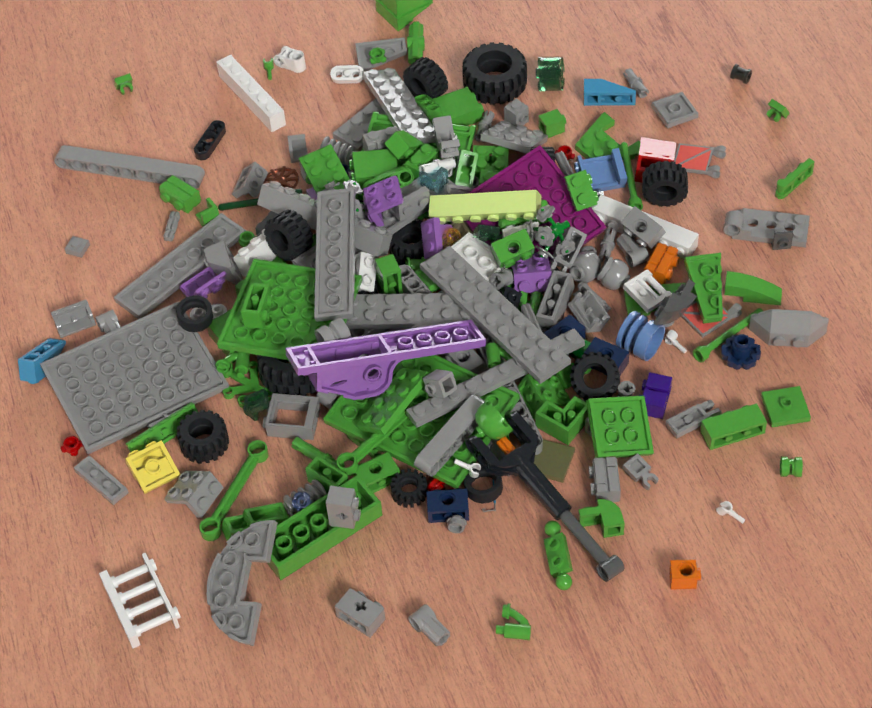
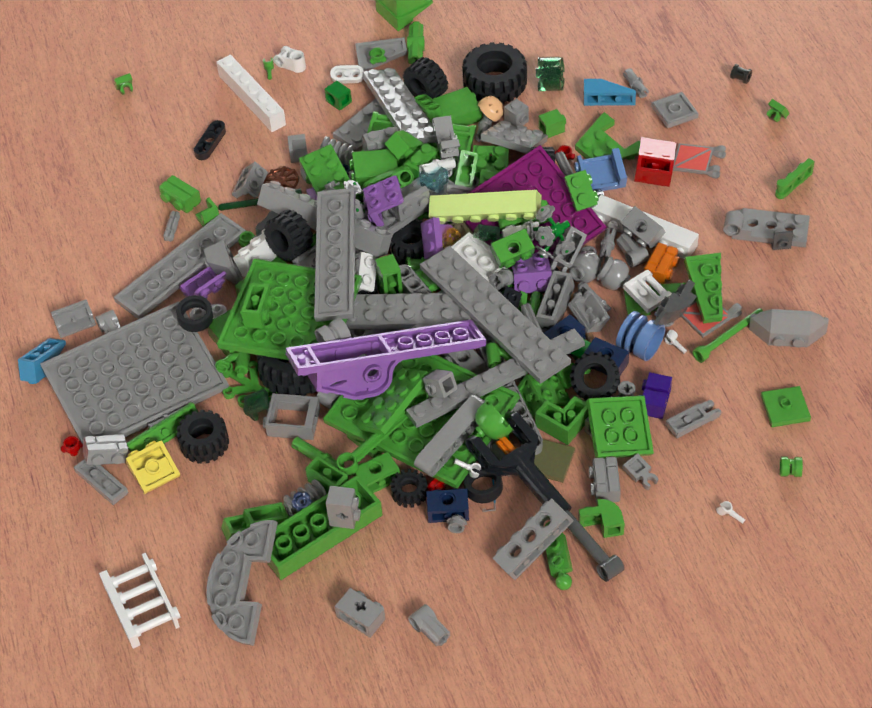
(77, 246): light grey plate -> none
(105, 449): none -> light grey brick
(127, 166): light grey beam -> none
(195, 490): light grey bracket -> none
(234, 490): bright green piece -> none
(338, 95): none -> green brick
(491, 107): none -> light nougat helmet
(514, 631): bright green plant -> none
(532, 550): none -> light grey brick
(634, 200): bright green piece -> none
(665, 183): black tyre -> none
(680, 581): orange brick -> none
(733, 426): bright green brick -> none
(740, 352): dark blue plant -> none
(752, 289): bright green slope -> none

